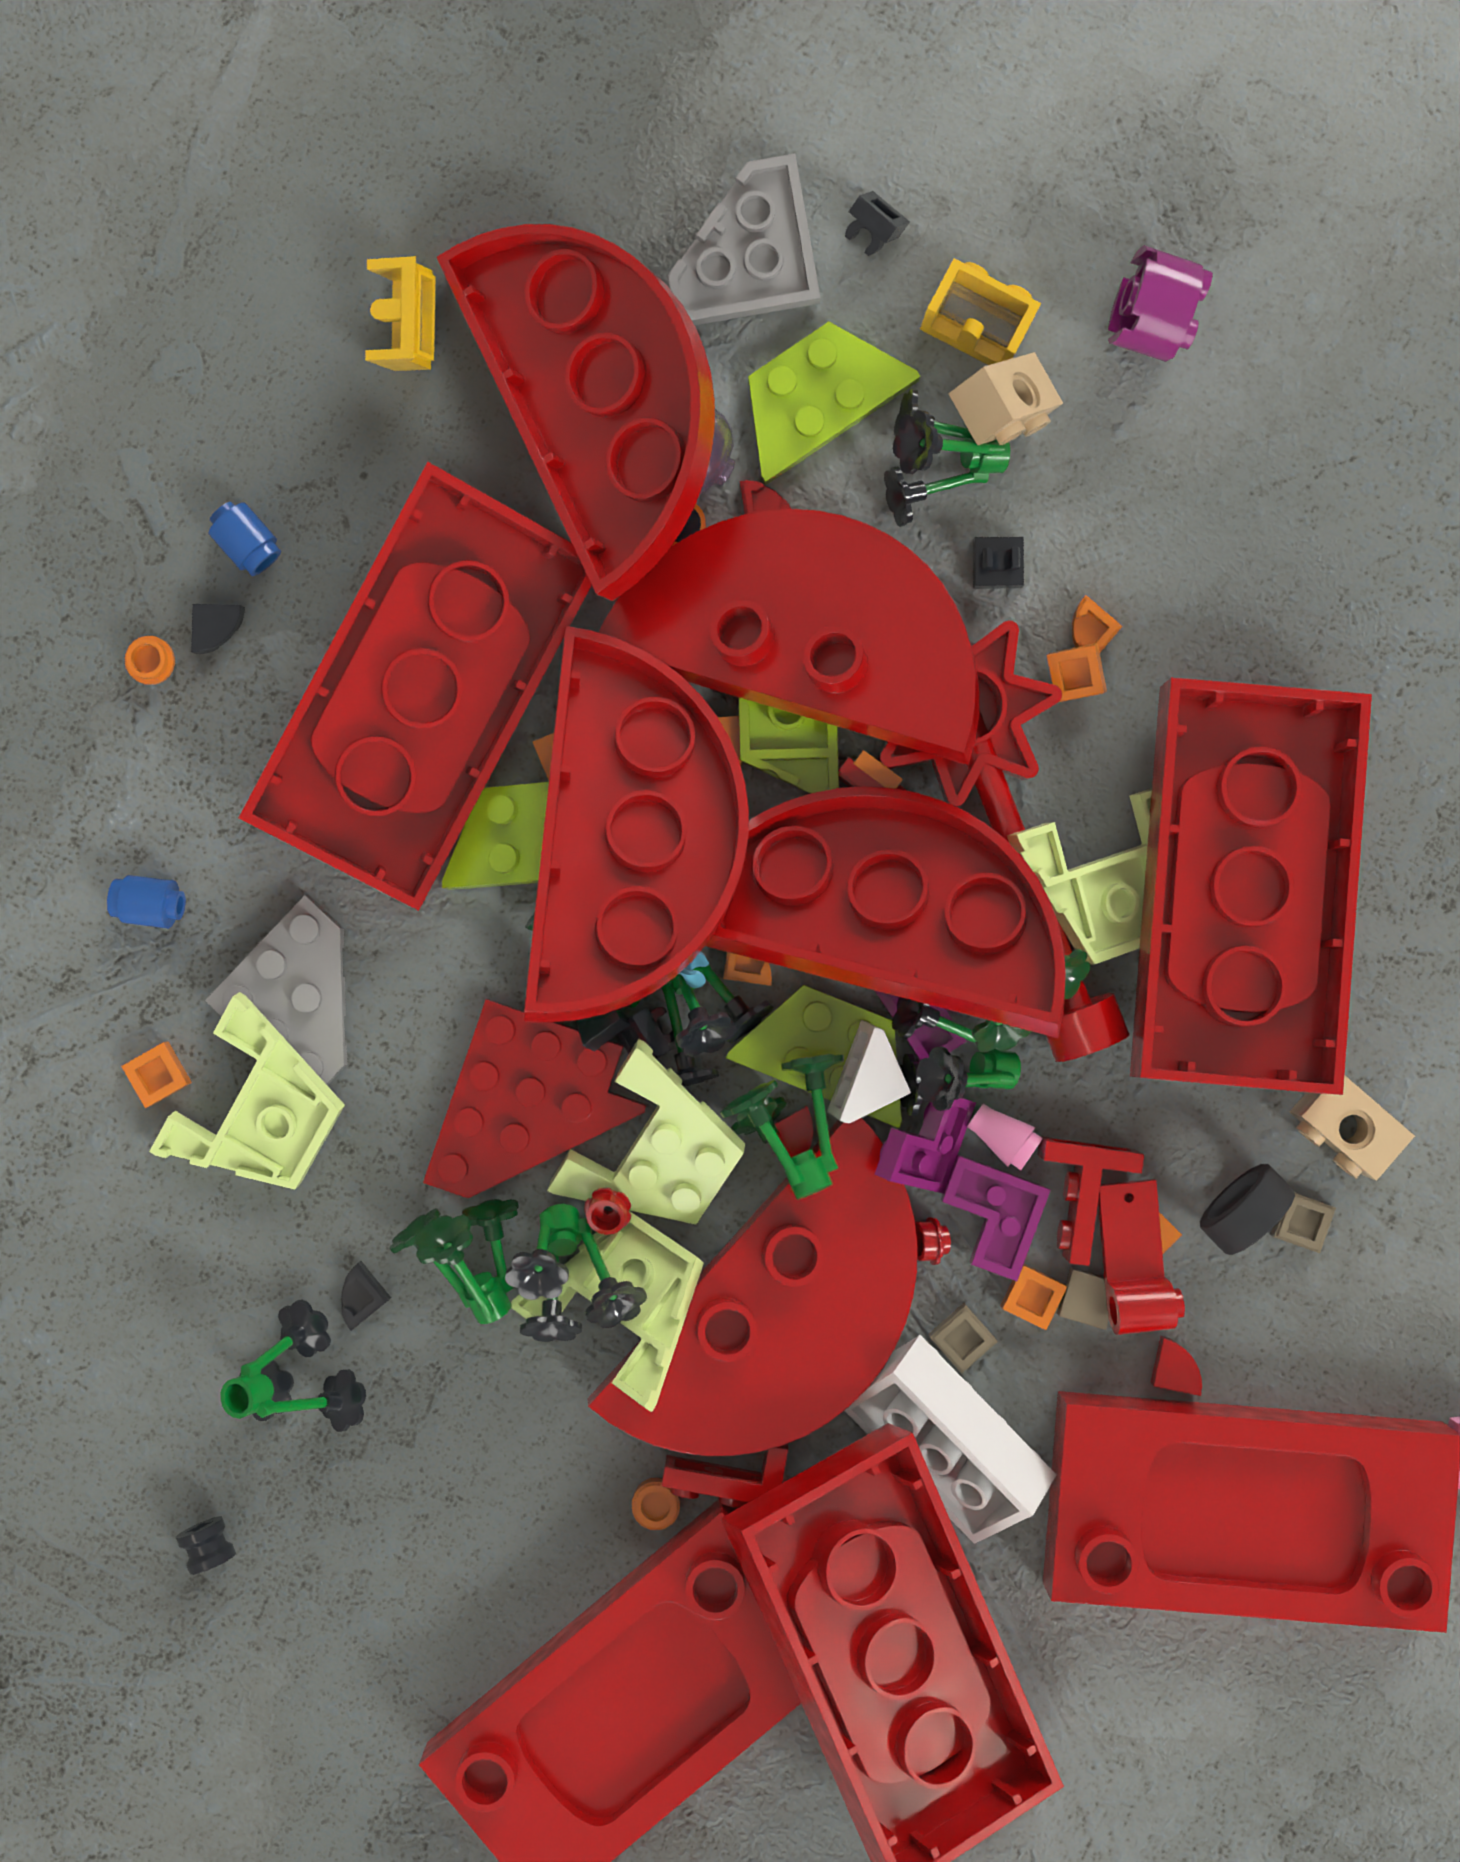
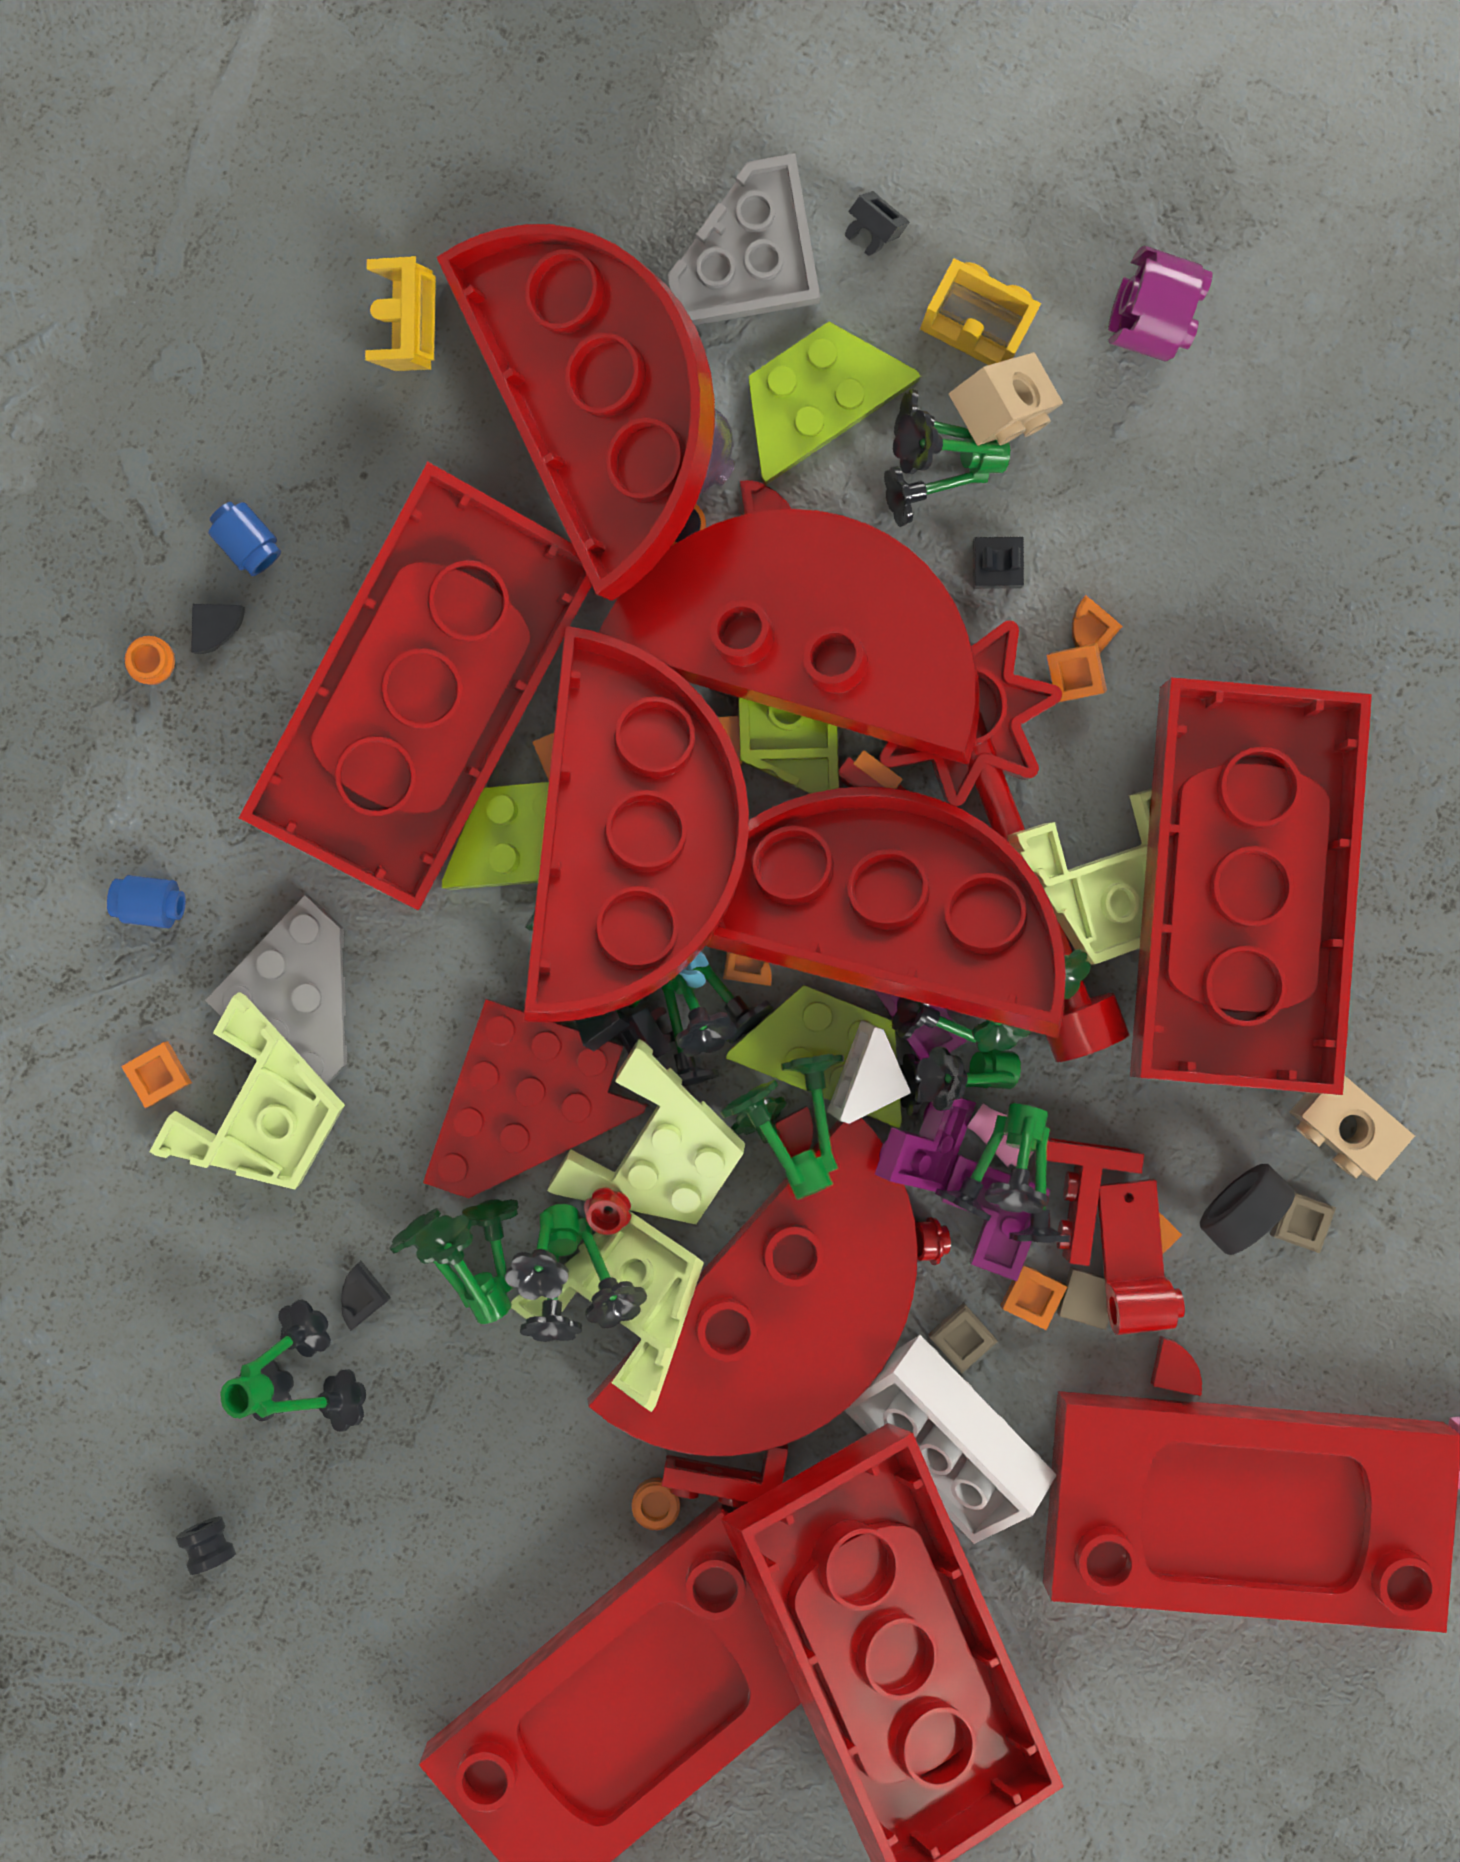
(1026, 1132): none -> plant

